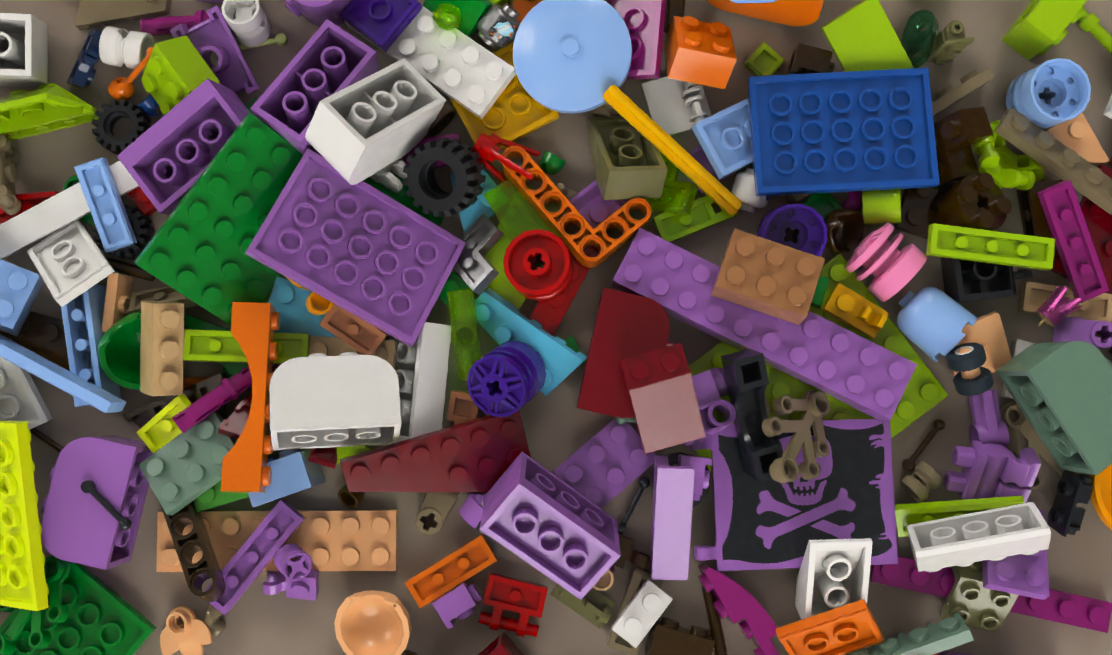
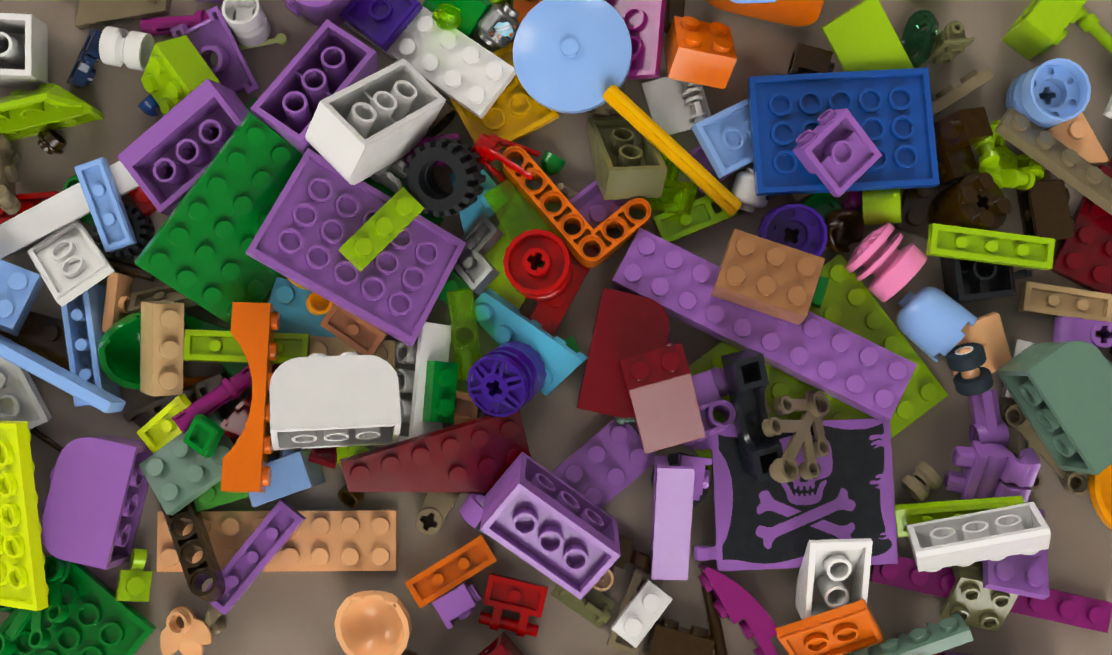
(51, 141): none -> dark brown plate
(89, 487): black hinge -> none
(110, 116): black tyre -> none
(122, 86): orange hinge -> none
(134, 583): none -> lime plate
(203, 435): none -> green tile
(293, 569): medium lavender wheel -> none
(304, 589): medium lavender plate -> none
(381, 229): none -> lime plate
(440, 392): none -> green plate
(644, 482): black hinge -> none
(764, 61): lime tile -> none
(836, 150): none -> medium lavender plate
(855, 311): yellow plate -> none
(909, 464): dark brown hinge -> none
(1056, 308): flat silver piece -> none
(1064, 514): black hinge -> none
(1073, 240): magenta plate -> none

